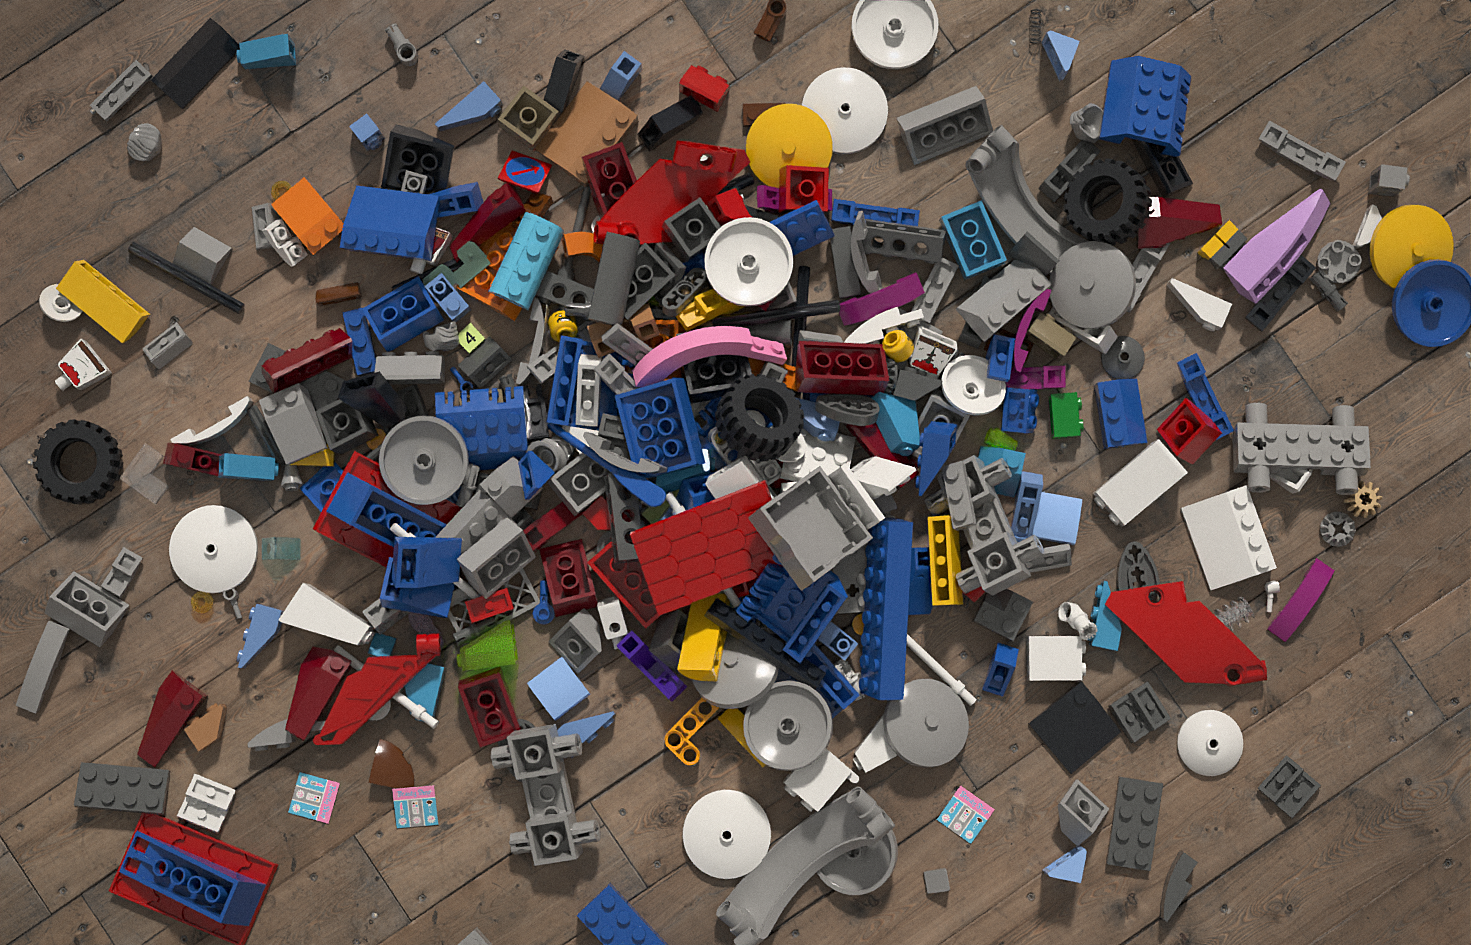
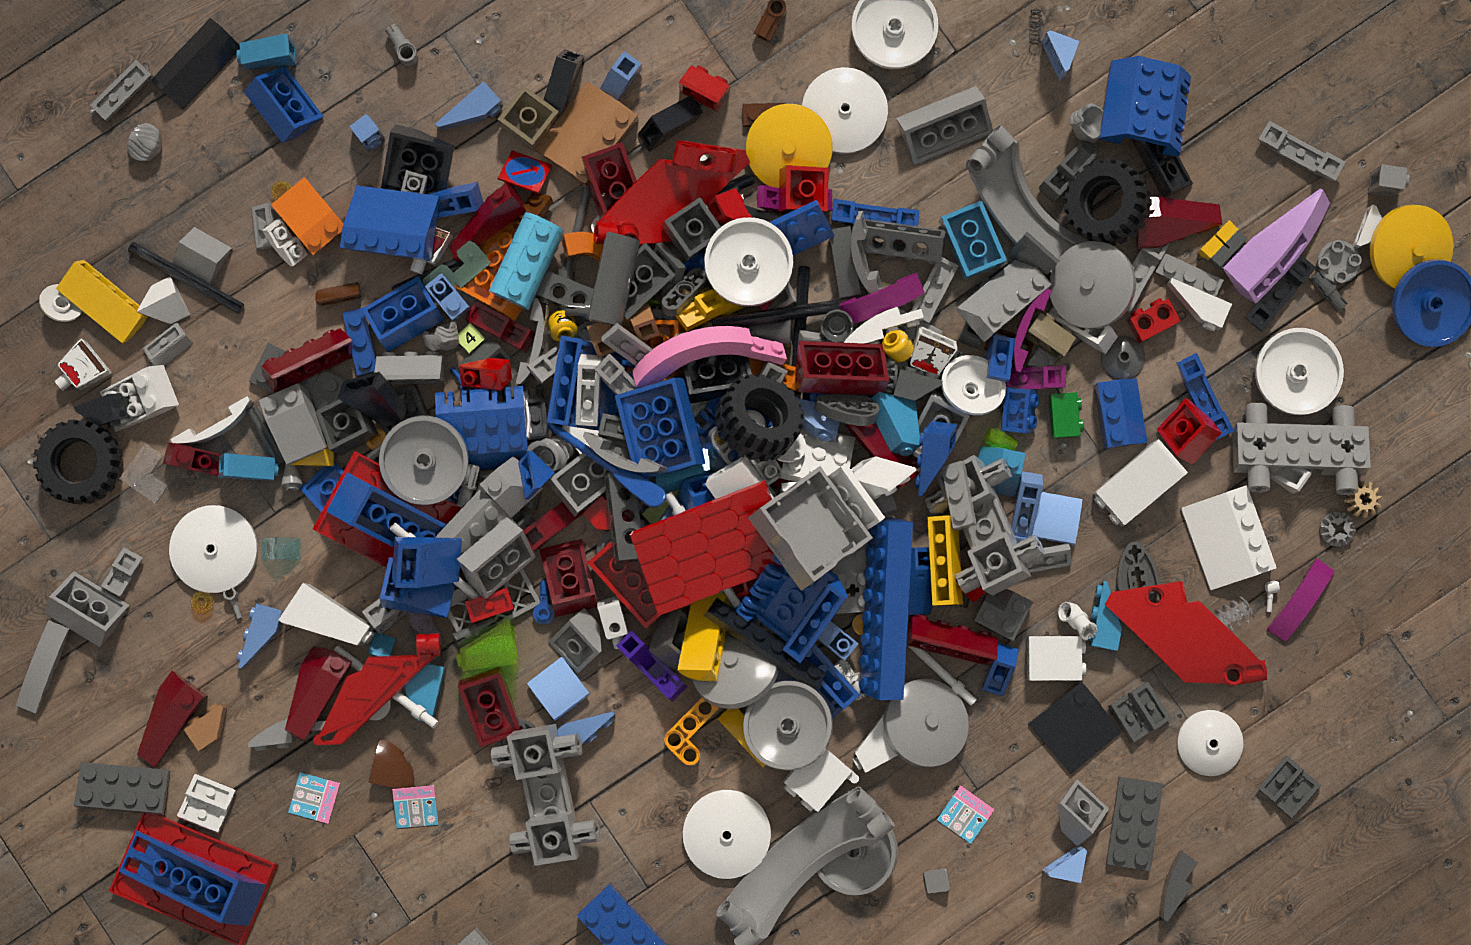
(104, 410): none -> black slope
(144, 395): none -> white slope
(164, 302): none -> white slope
(283, 103): none -> blue slope
(486, 373): none -> red slope
(500, 326): none -> dark red slope
(836, 326): none -> dark grey hair
(952, 641): none -> dark red slope
(1041, 358): none -> light grey tile
(1155, 324): none -> red brick
(1171, 267): none -> light grey plate
(1299, 371): none -> white dish

